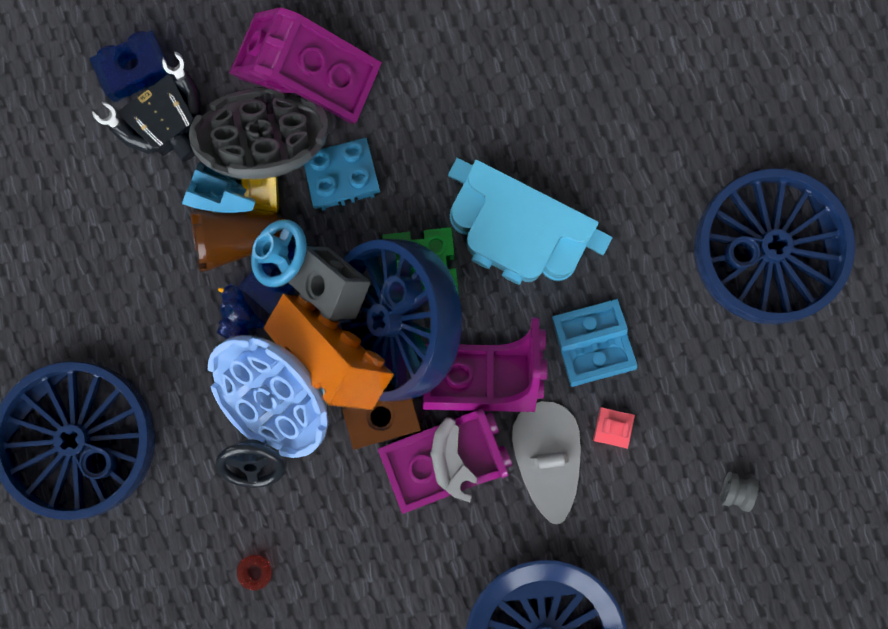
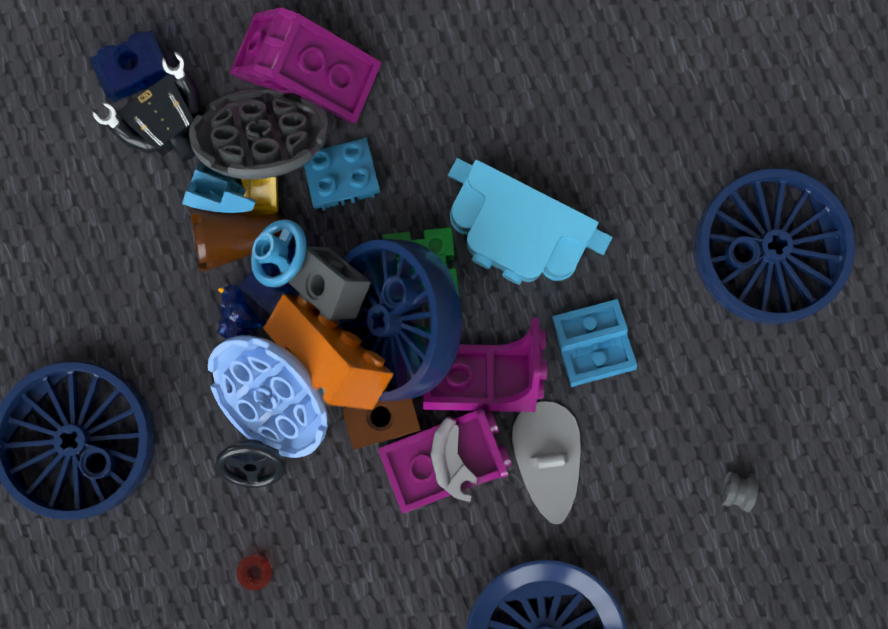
(613, 427): coral tile -> none

